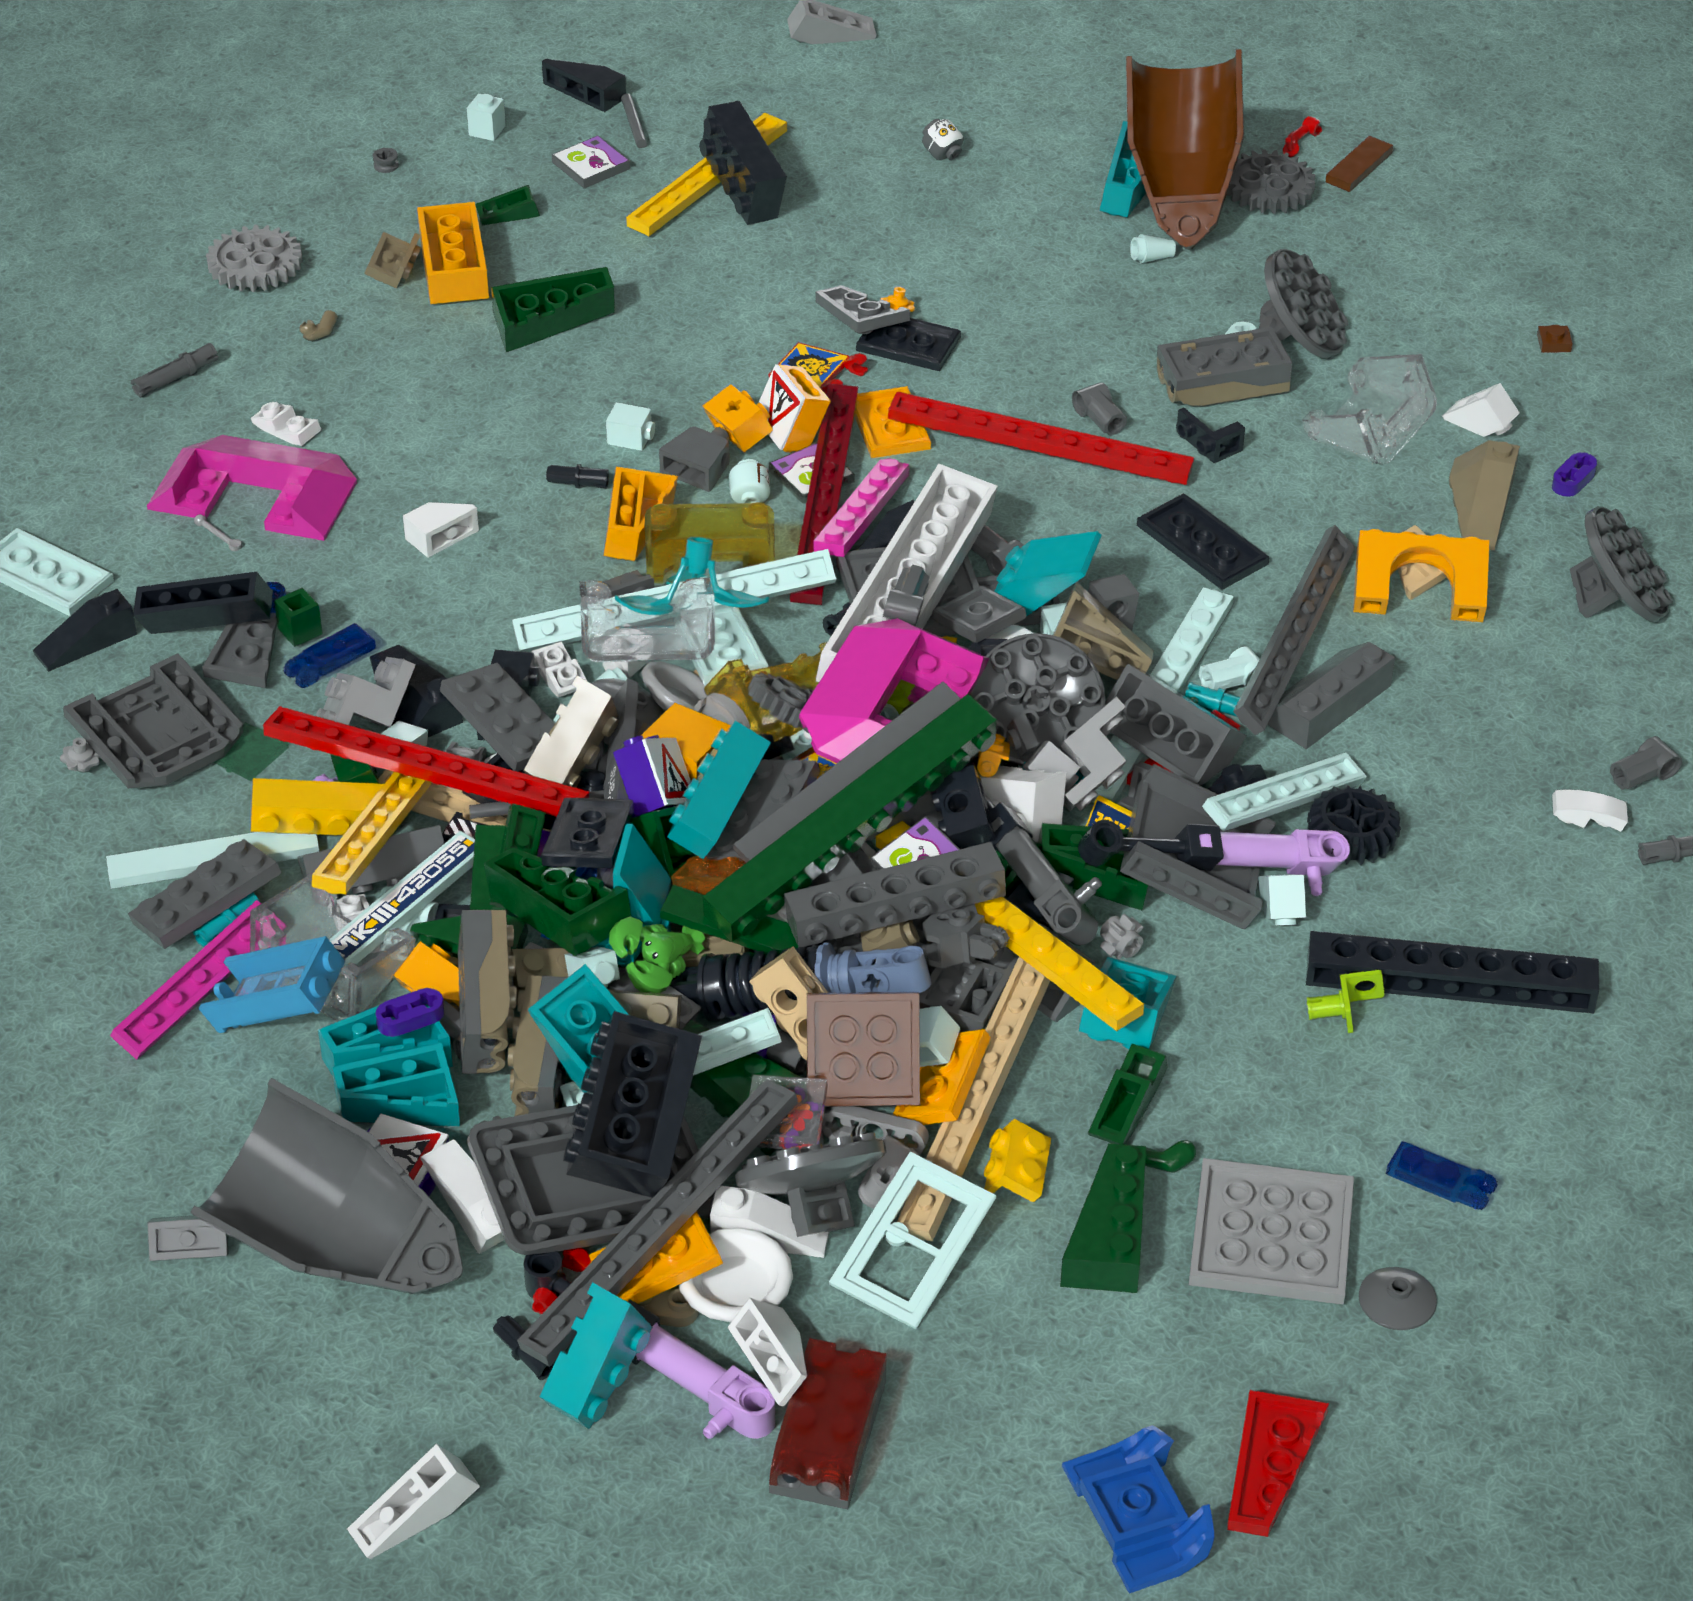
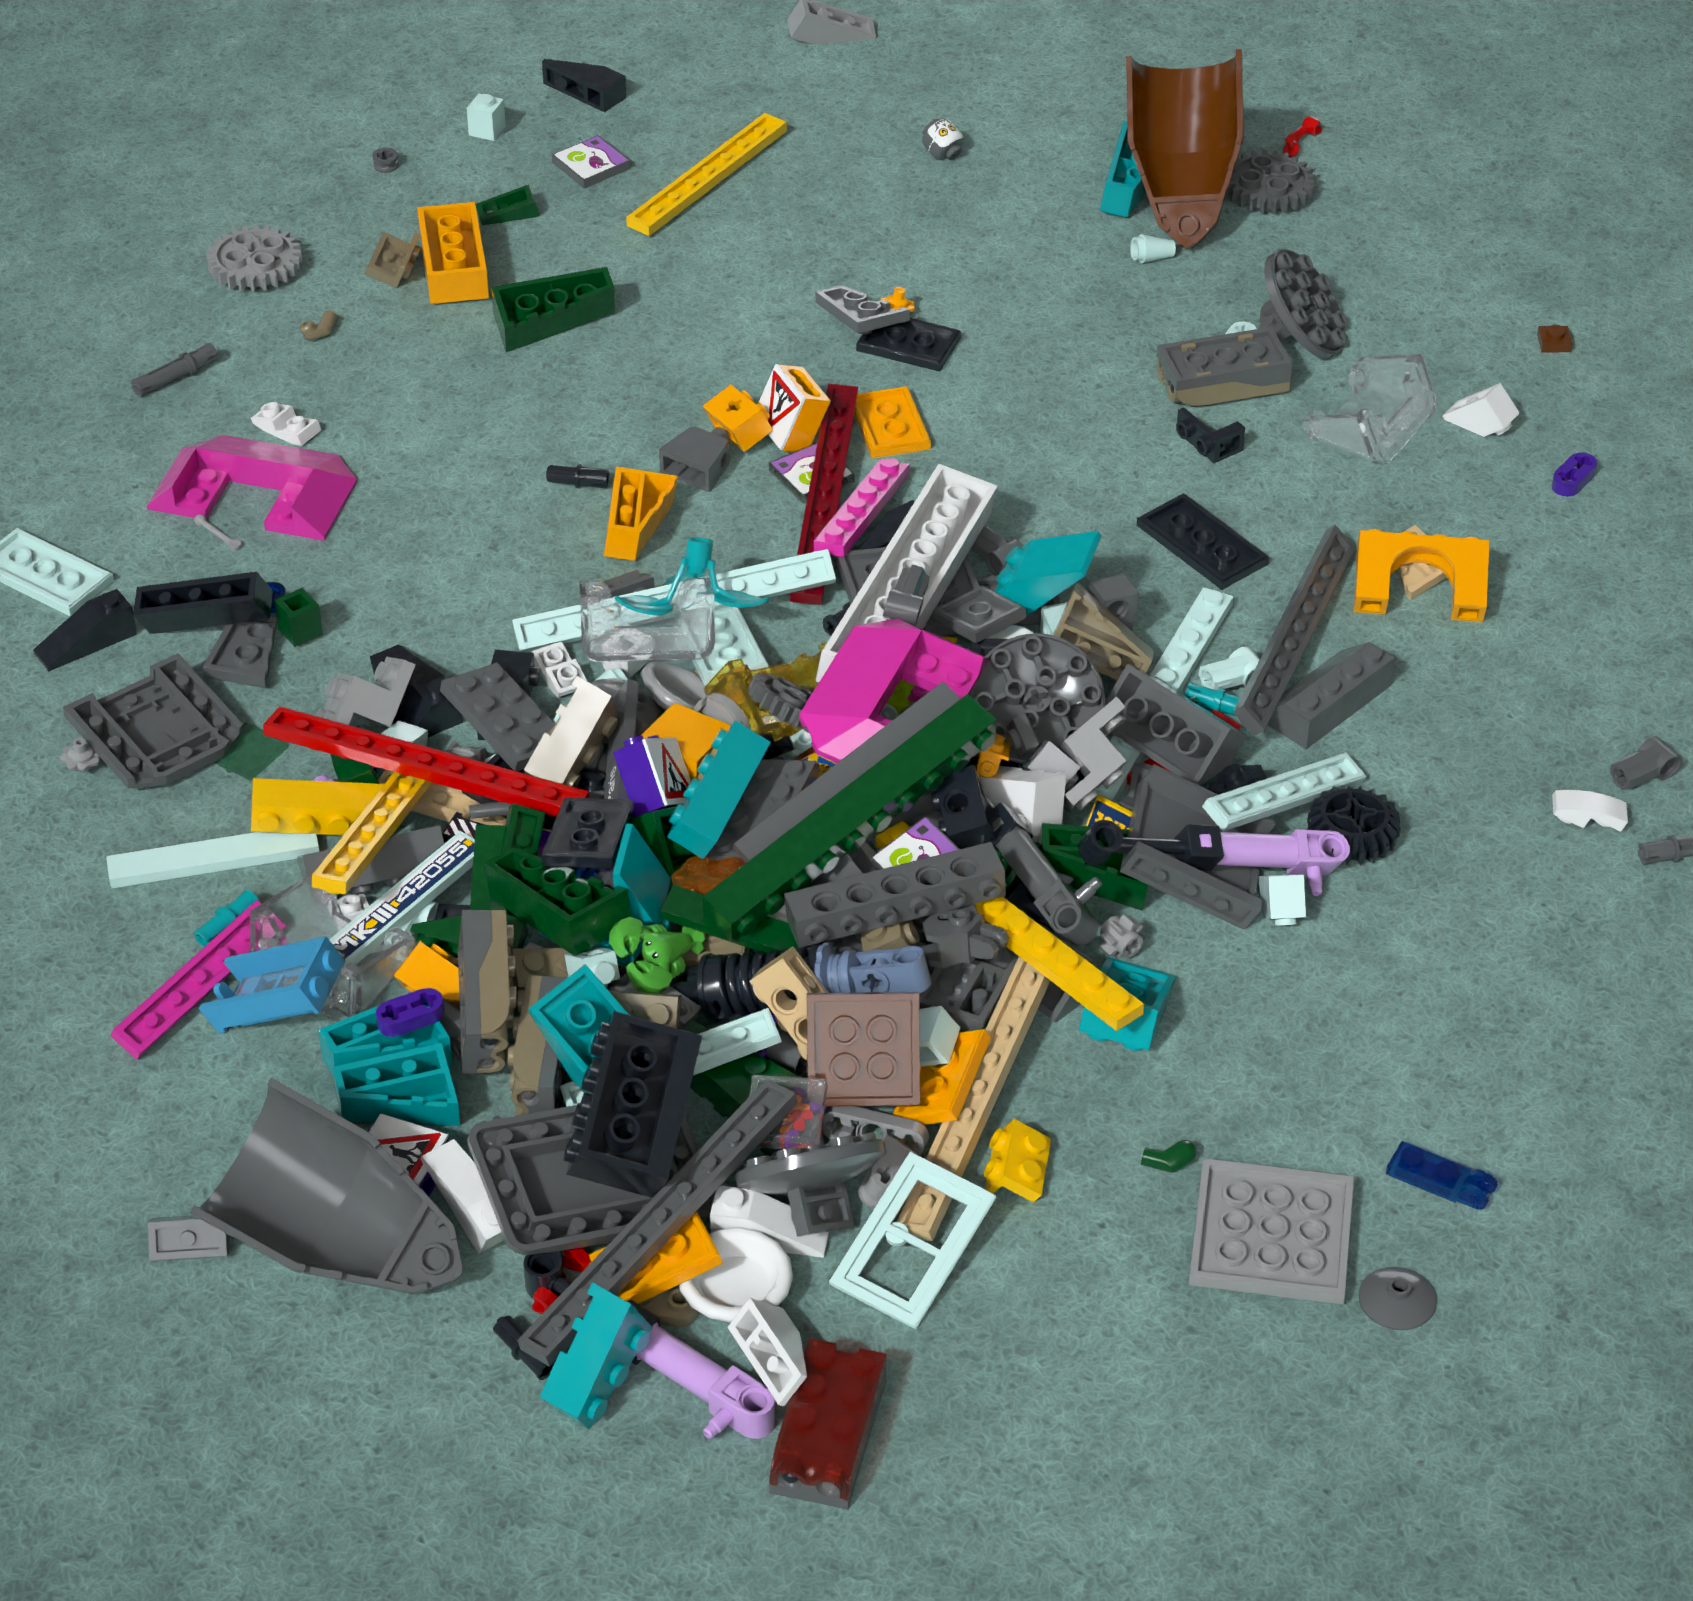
(204, 893): dark grey plate -> none
(329, 655): clear blue hinge -> none
(415, 1502): white slope -> none
(439, 526): white slope -> none
(629, 426): light aqua brick -> none
(634, 121): dark grey bar -> none
(737, 532): clear yellow windscreen -> none
(743, 162): black brick -> none
(749, 482): light aqua head -> none
(823, 364): flag -> none
(1041, 438): red plate -> none
(1098, 405): dark grey piece -> none
(1109, 1229): dark green wedge -> none
(1128, 1095): dark green slope -> none
(1140, 1510): blue piece -> none
(1271, 1453): red wing -> none
(1340, 1003): lime bracket -> none
(1359, 163): reddish brown tile -> none
(1456, 971): black brick -> none
(1482, 487): dark tan wedge -> none
(1618, 569): dark grey bracket -> none

